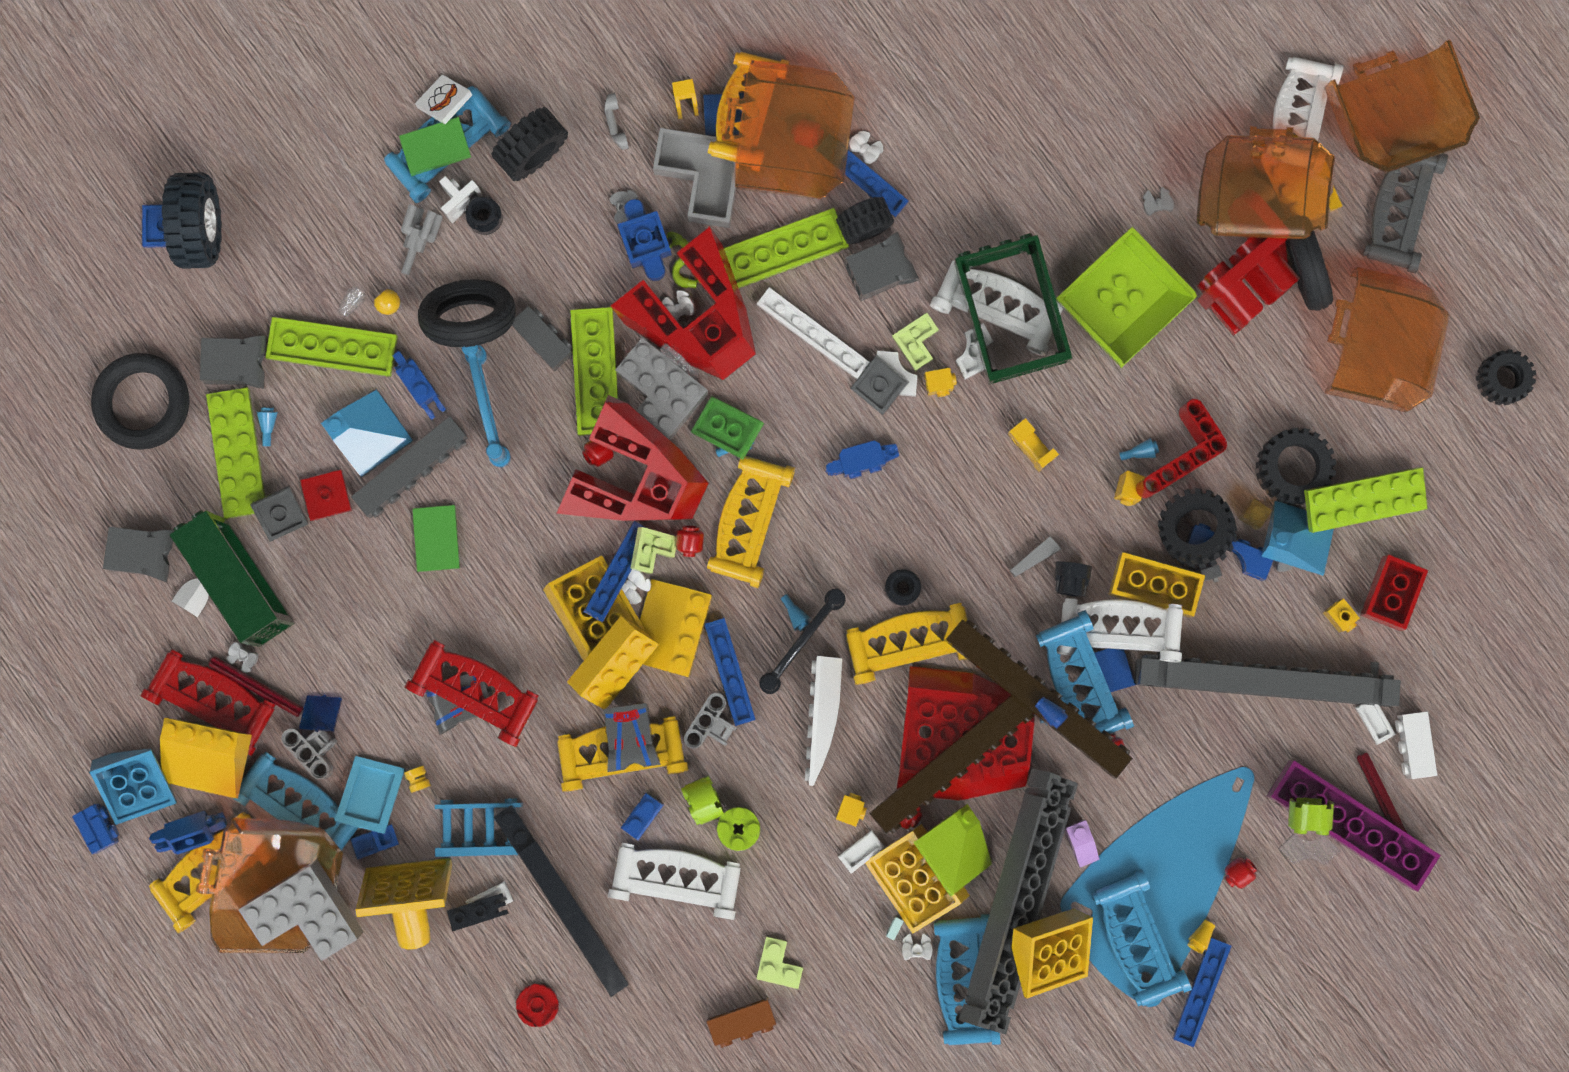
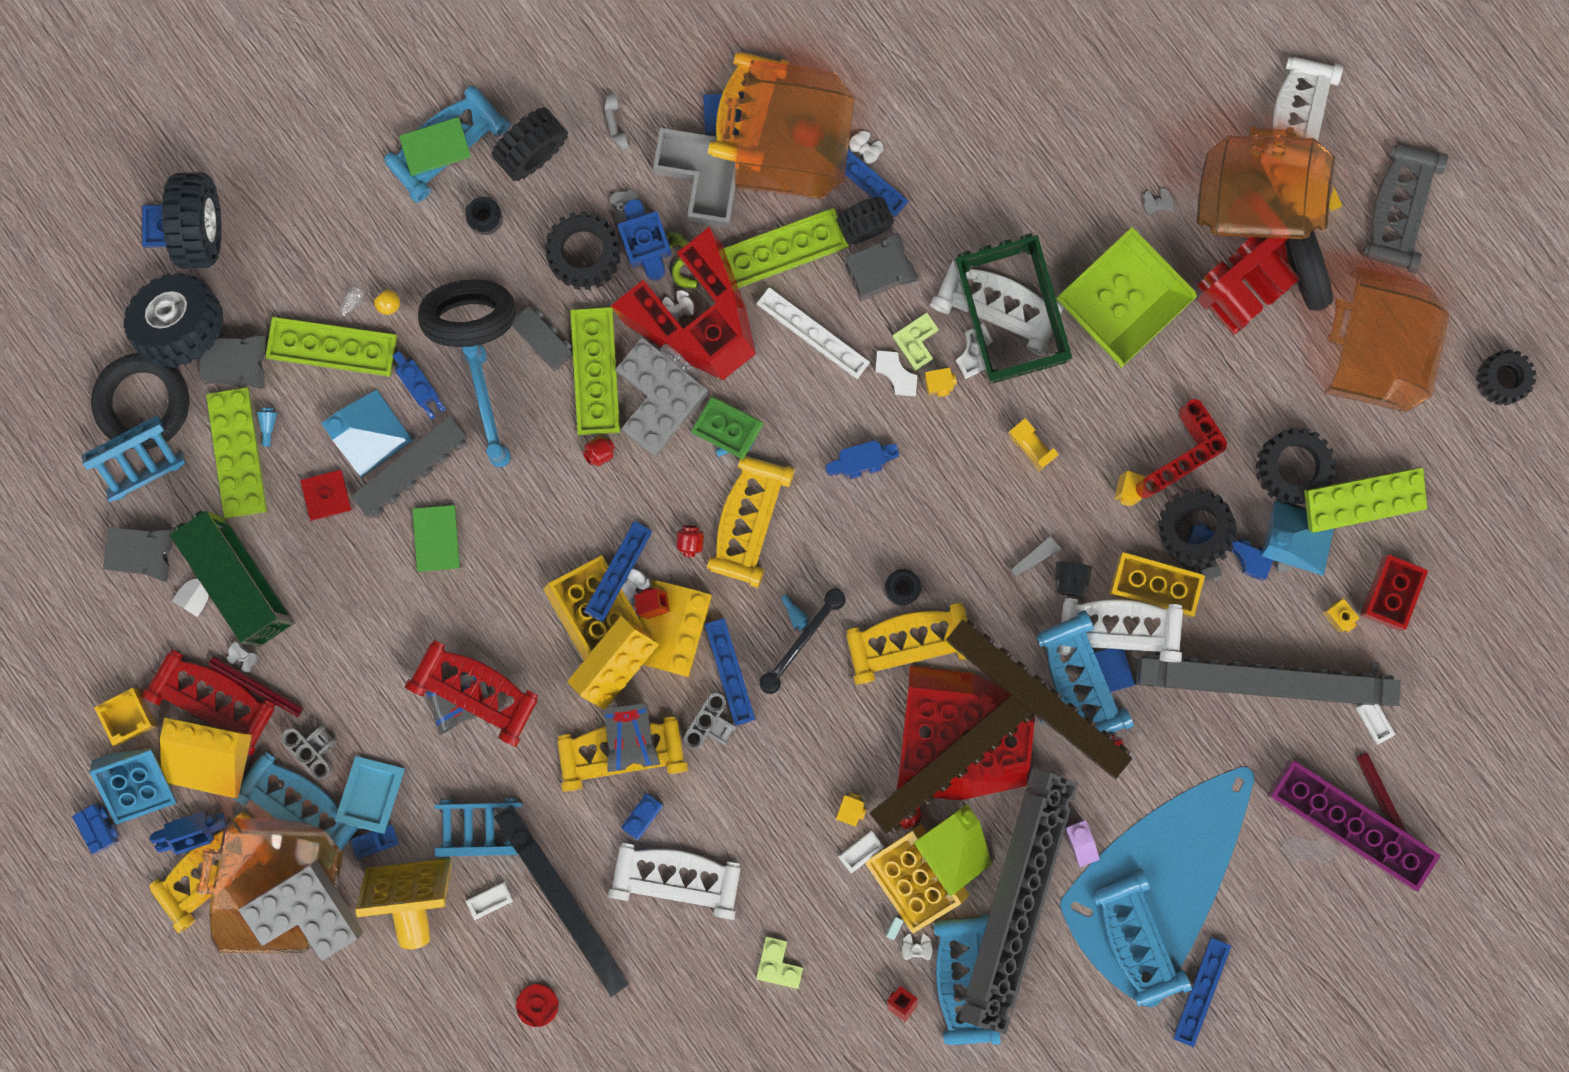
(125, 717): none -> yellow container
(133, 439): none -> dark azure fence
(173, 320): none -> black wheel
(279, 513): dark grey plate -> none
(320, 713): clear blue piece -> none
(417, 235): light grey plant -> none
(418, 784): yellow wheel -> none
(443, 99): white tile -> none
(459, 197): white bracket -> none
(476, 912): black hinge -> none
(583, 276): none -> black tyre
(647, 545): yellowish green plate -> none
(651, 603): none -> red brick
(668, 487): red piece -> none
(684, 90): yellow piece -> none
(702, 800): lime brick -> none
(726, 829): lime brick -> none
(741, 1023): dark orange brick -> none
(824, 712): white wedge -> none
(879, 385): dark grey plate -> none
(902, 1003): none -> red brick
(1051, 712): blue cone -> none
(1052, 951): yellow slope -> none
(1144, 450): dark azure cone -> none
(1201, 937): yellow cone -> none
(1240, 872): red head -> none
(1255, 514): clear yellow brick -> none
(1310, 815): lime brick -> none
(1405, 109): clear orange windscreen -> none
(1416, 745): white brick -> none

